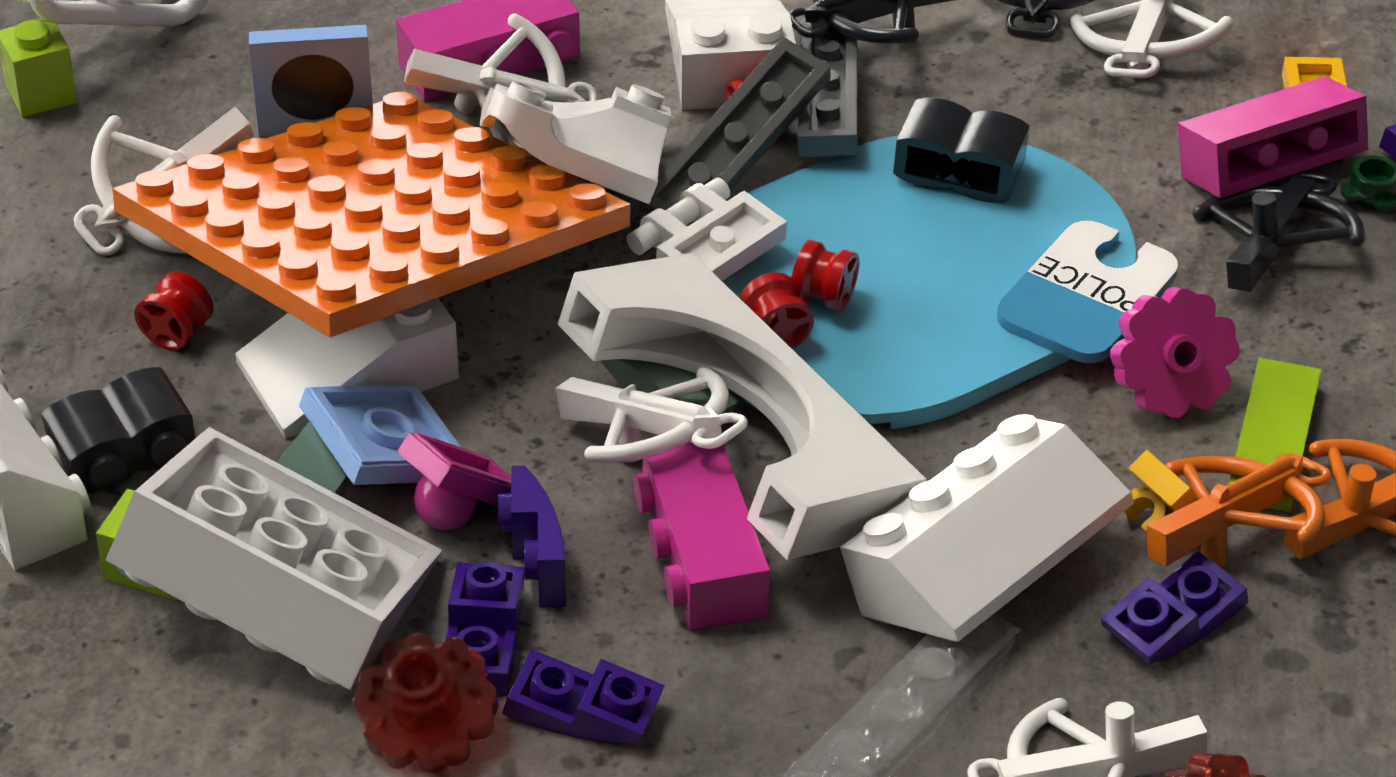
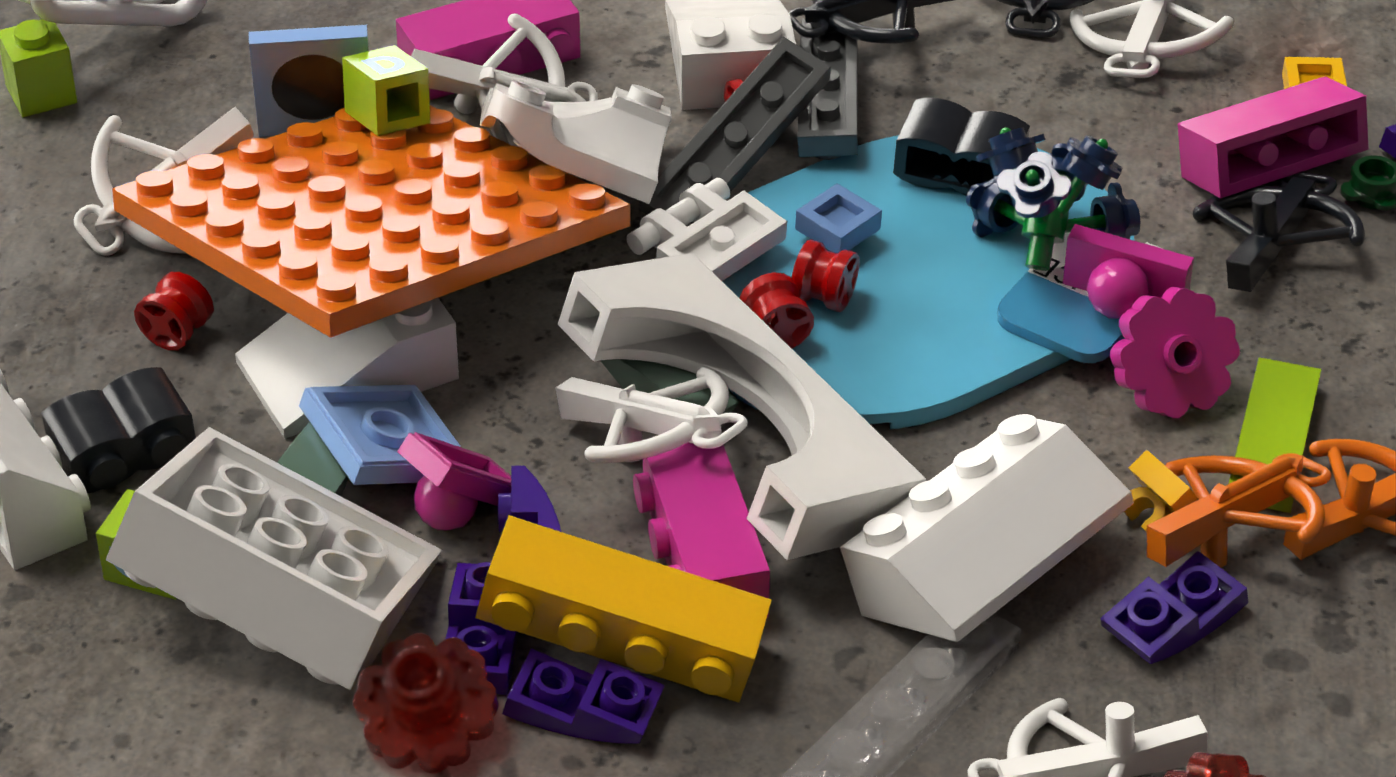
(386, 90): none -> lime brick
(623, 609): none -> yellow brick
(838, 219): none -> medium blue plate
(1041, 189): none -> dark blue plant
(1121, 269): none -> dark pink tile

